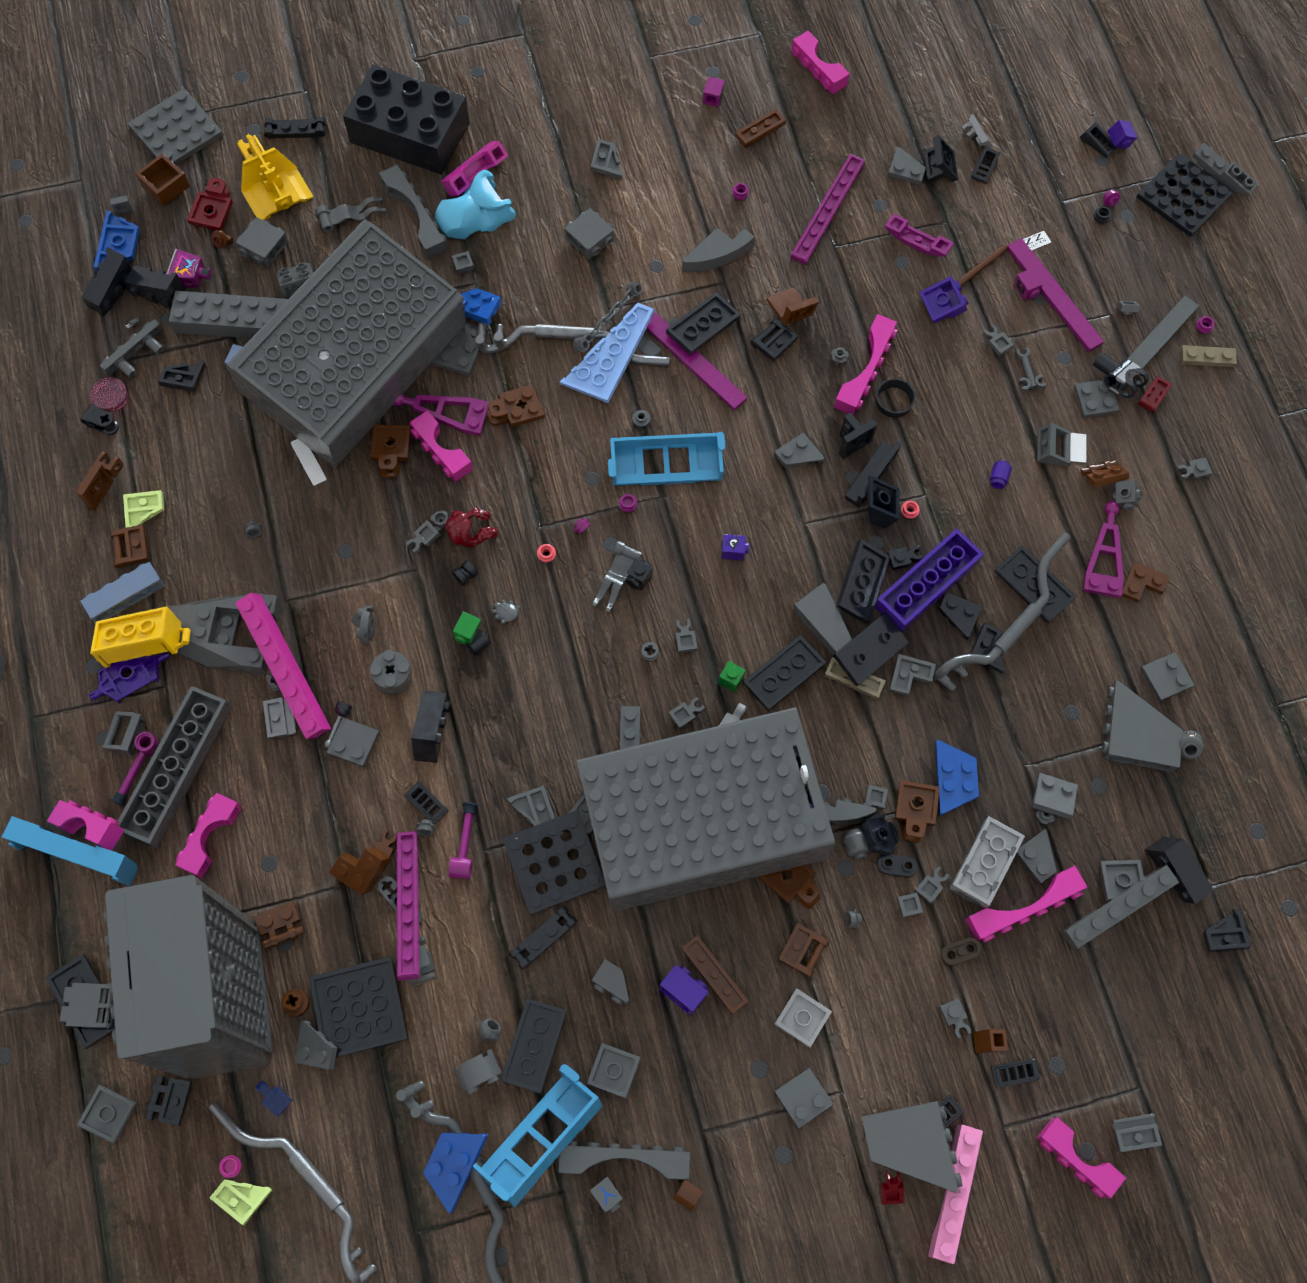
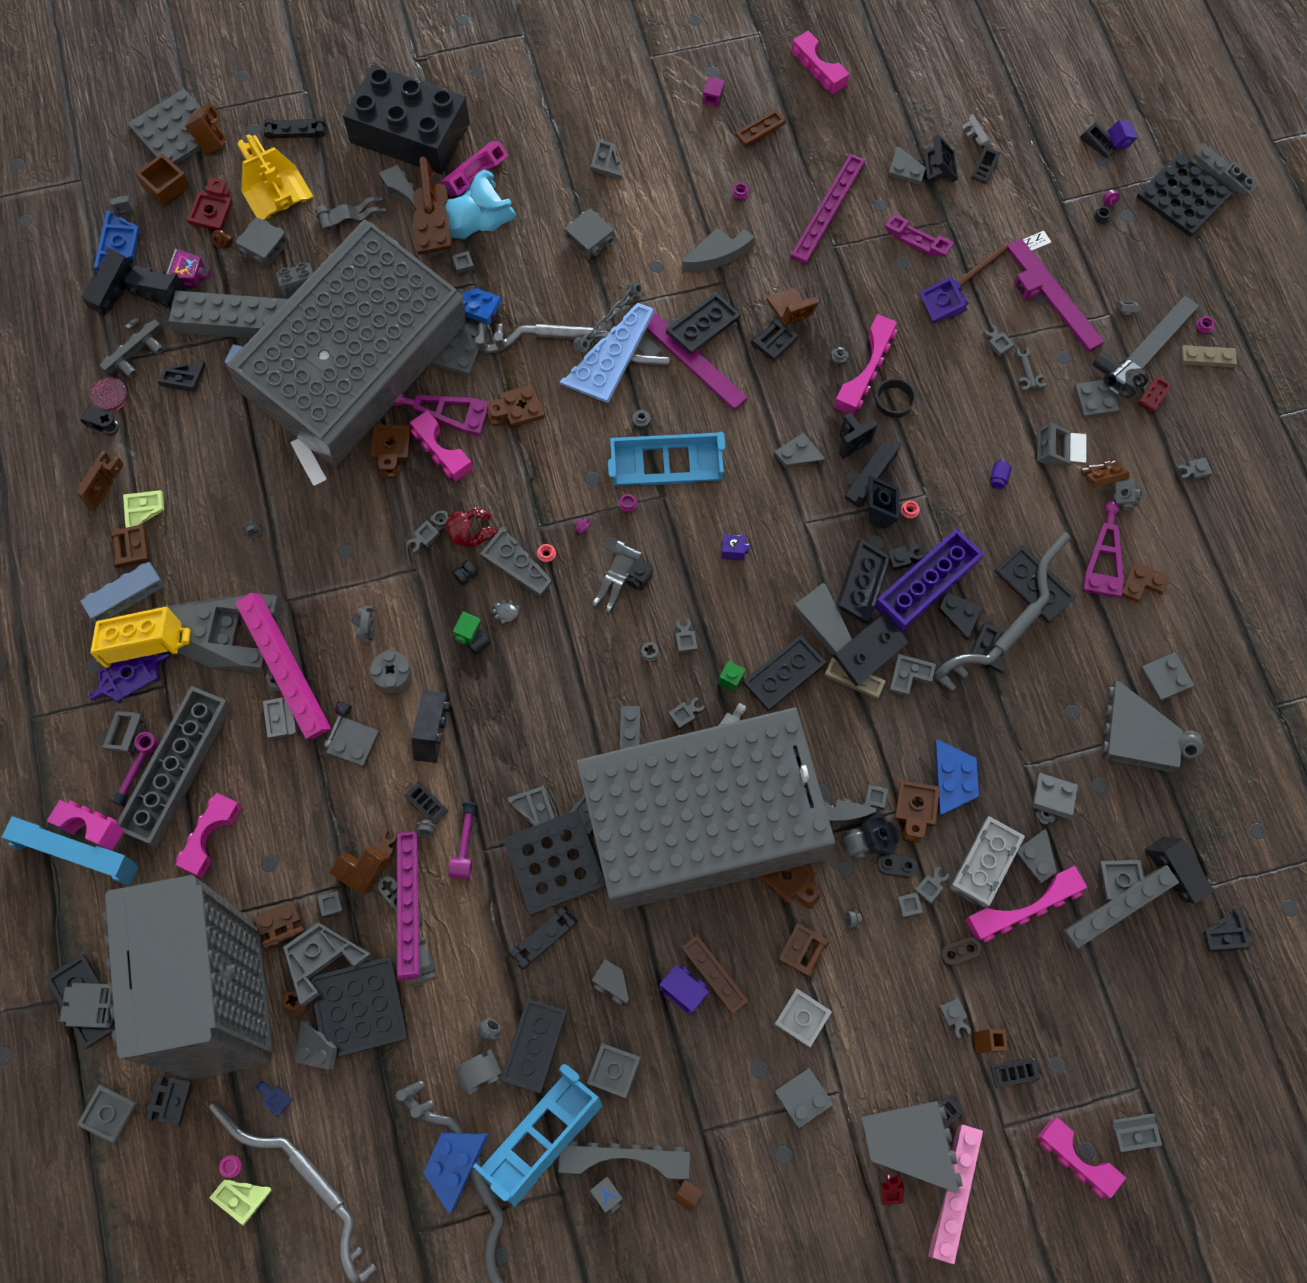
(204, 128): none -> reddish brown panel
(314, 952): none -> dark grey wing
(330, 904): none -> dark grey plate
(430, 217): none -> reddish brown plate
(510, 558): none -> dark grey wing

